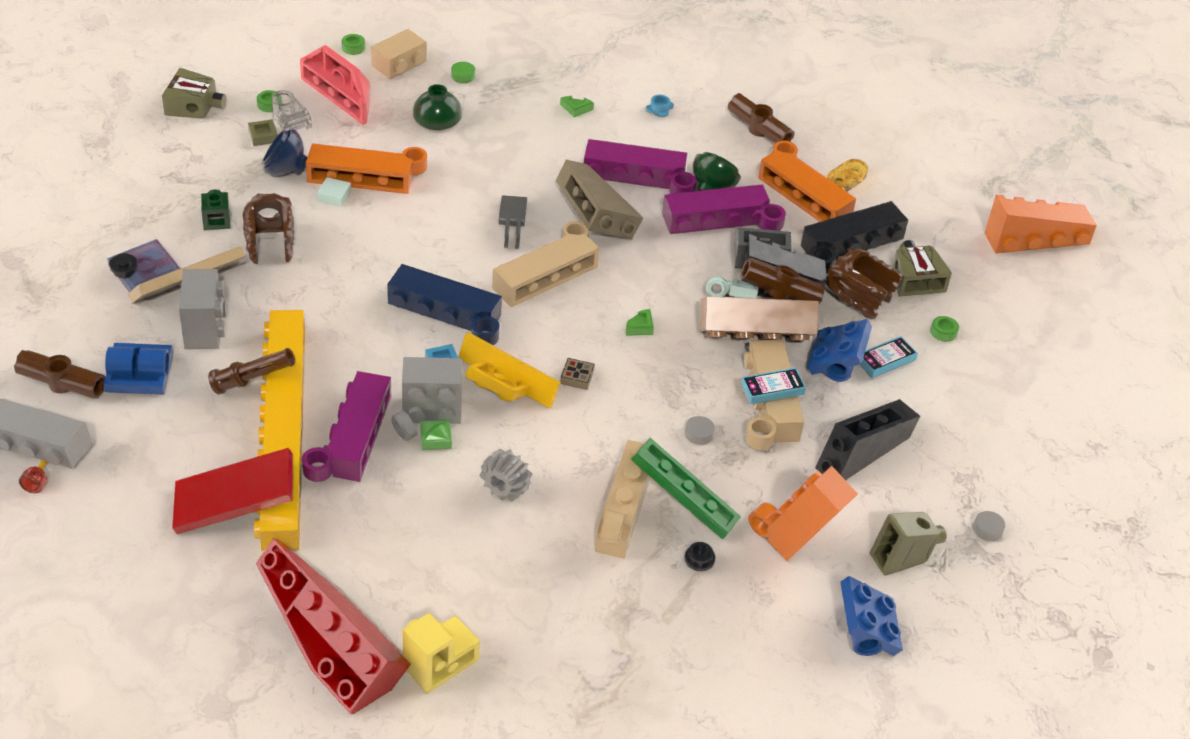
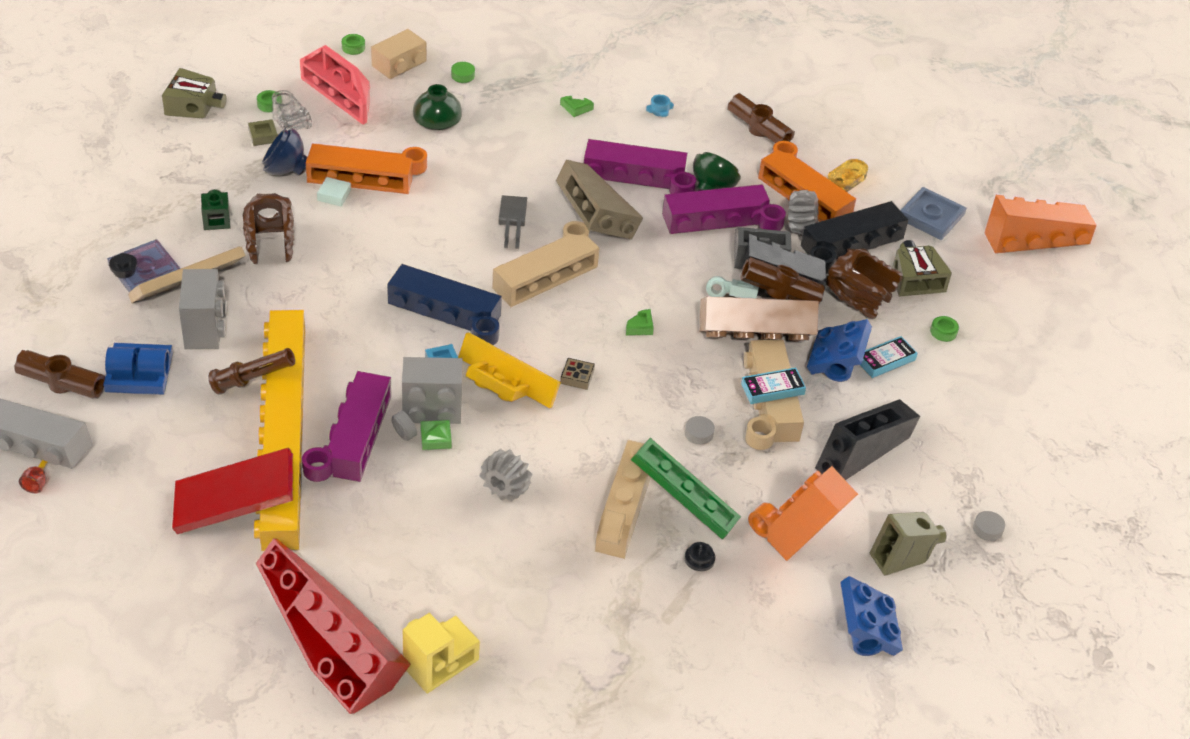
(802, 210): none -> light grey gear
(933, 213): none -> sand blue tile

